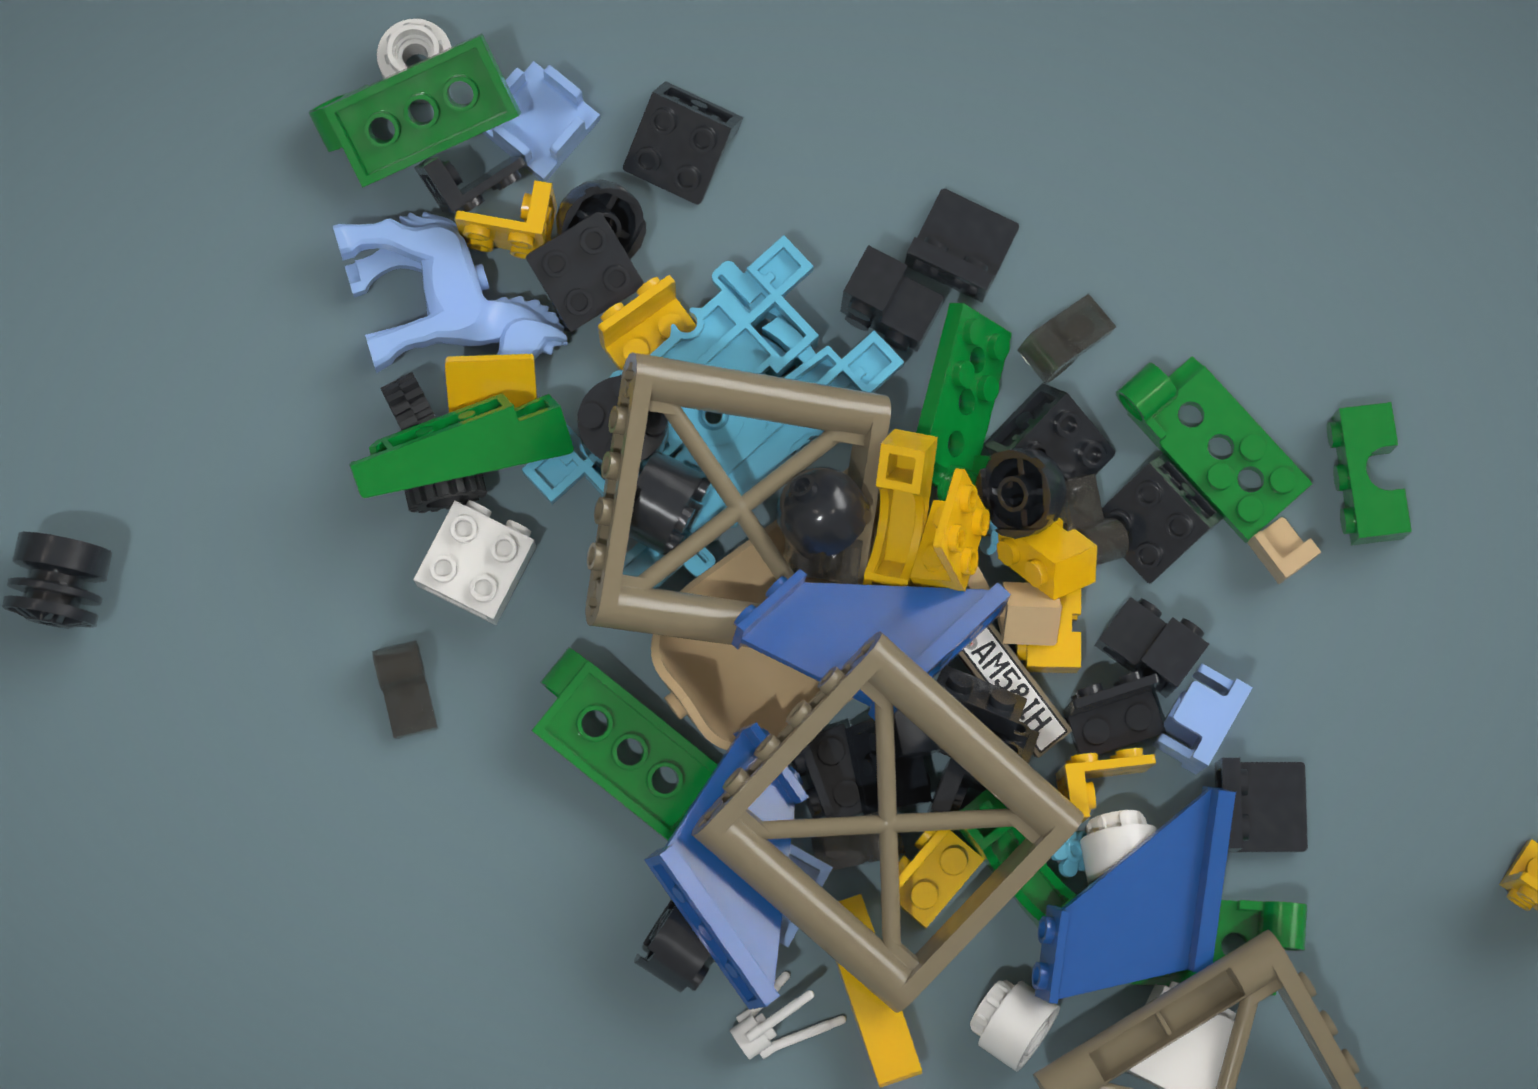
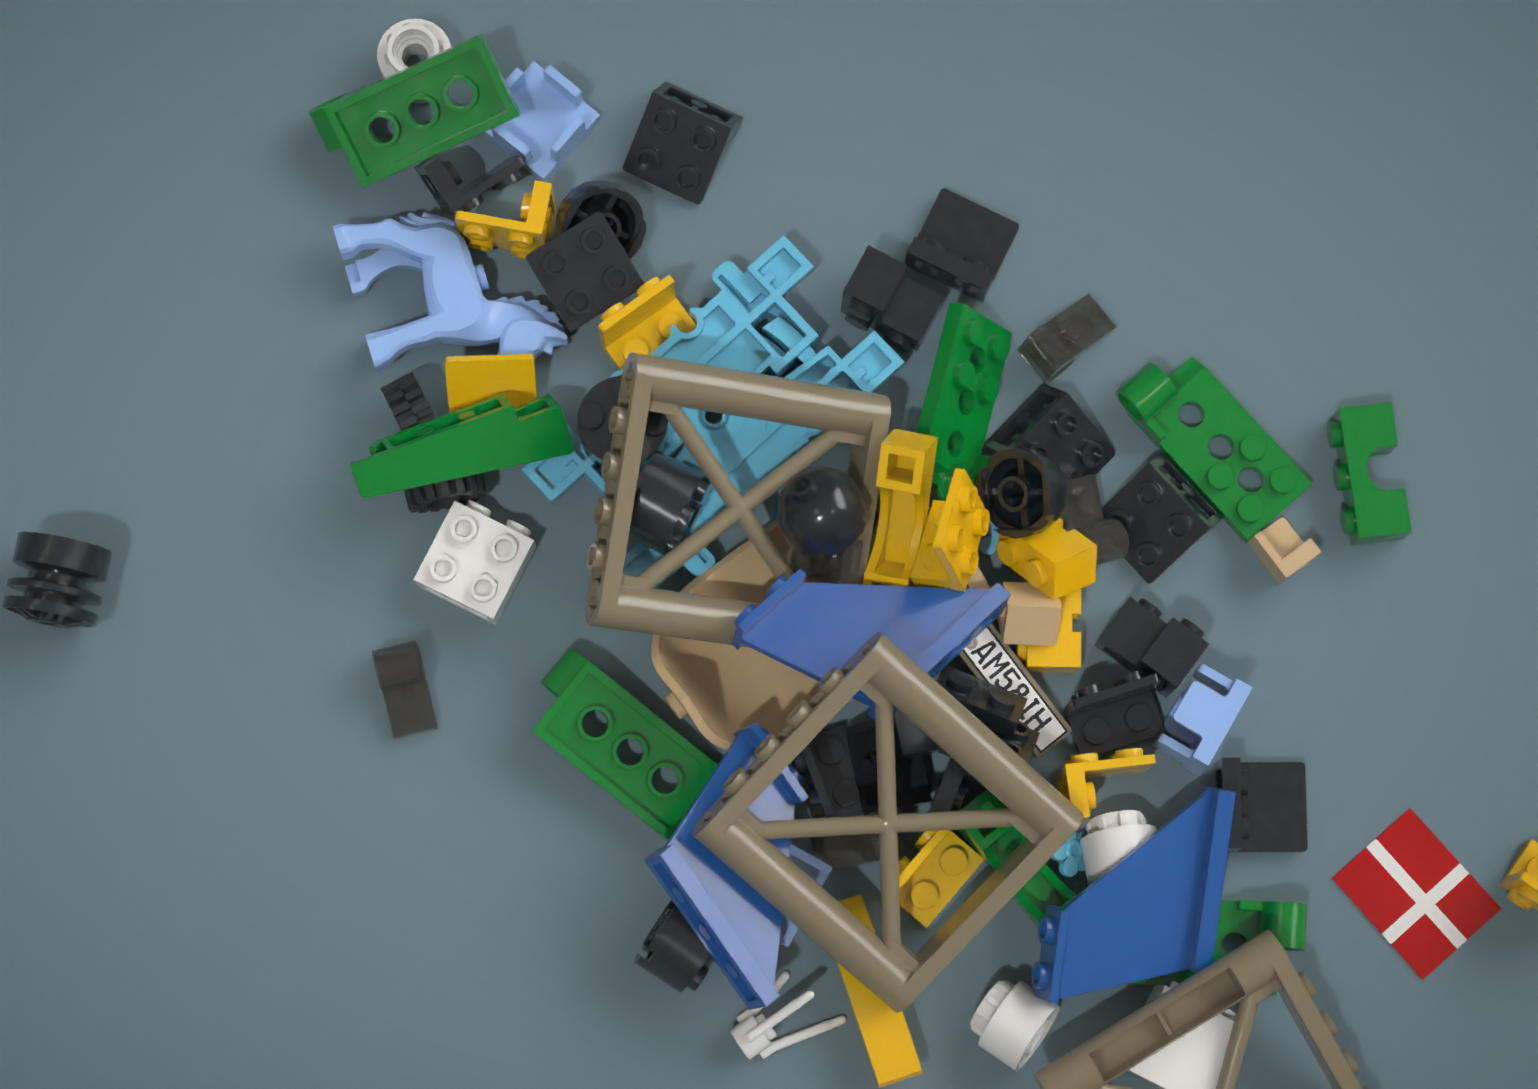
(1416, 893): none -> red sticker

